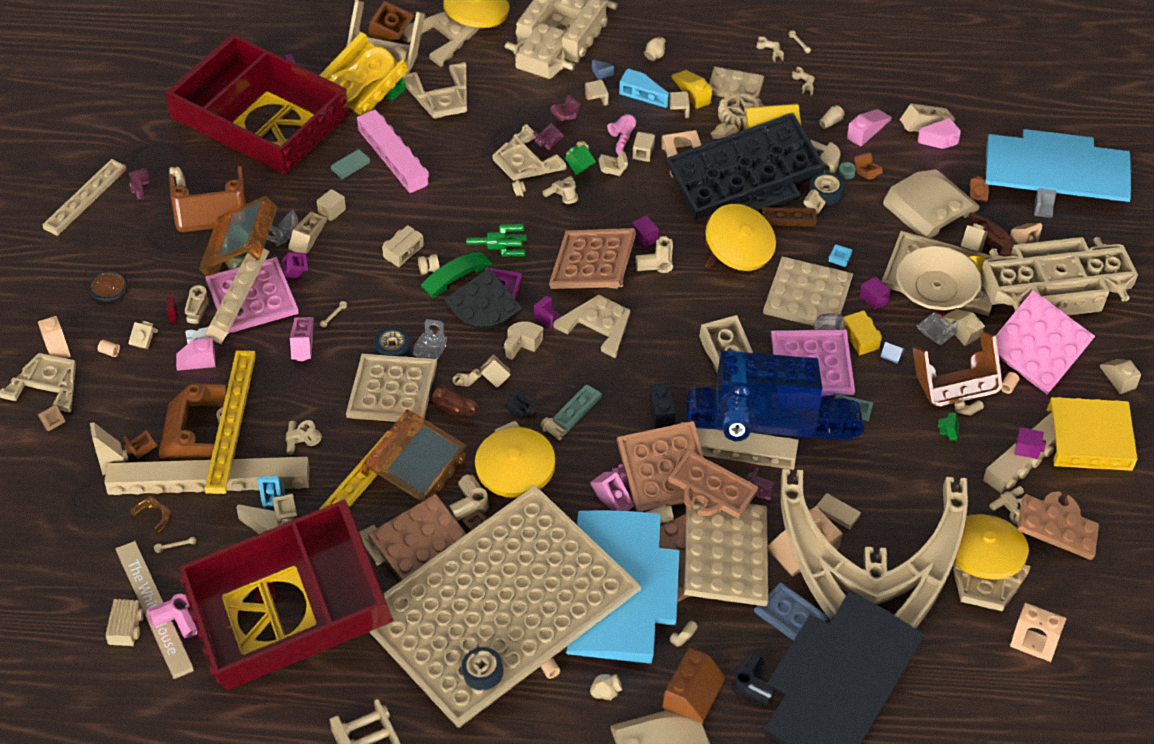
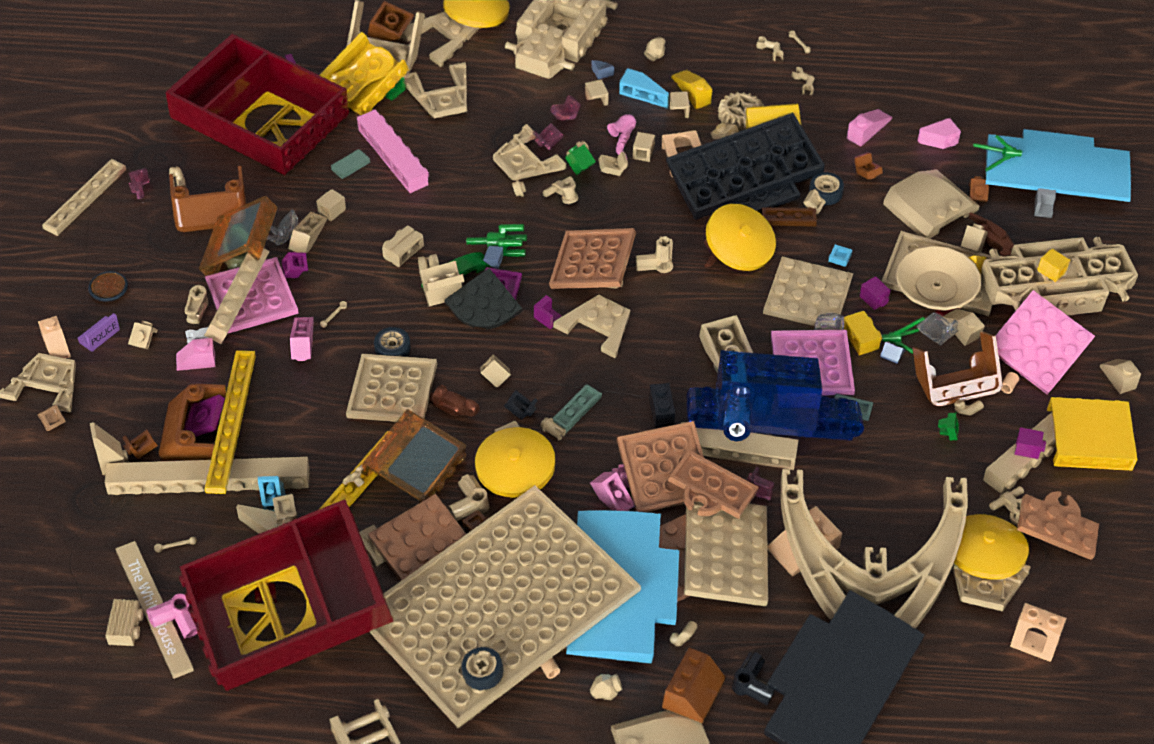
(99, 332): none -> medium lavender panel
(108, 348): light nougat hinge -> none
(152, 503): clear orange cap -> none
(171, 309): dark red tile -> none
(204, 415): none -> magenta plate
(301, 434): tan piece -> none
(354, 477): none -> tan plant
(430, 344): clear piece -> none
(440, 282): none -> tan bracket
(466, 379): tan arm -> none
(494, 256): none -> sand blue slope
(522, 335): tan brick -> none
(645, 231): magenta brick -> none
(666, 513): tan cone -> none
(730, 81): tan plate -> none
(788, 611): sand blue tile -> none
(829, 154): tan brick -> none
(832, 116): tan cone -> none
(838, 511): tan tile -> none
(847, 170): sand green tile -> none
(896, 336): none -> green plant
(920, 116): tan slope -> none
(1007, 151): none -> green plant
(1026, 233): light nougat slope -> none
(1053, 265): none -> yellow panel

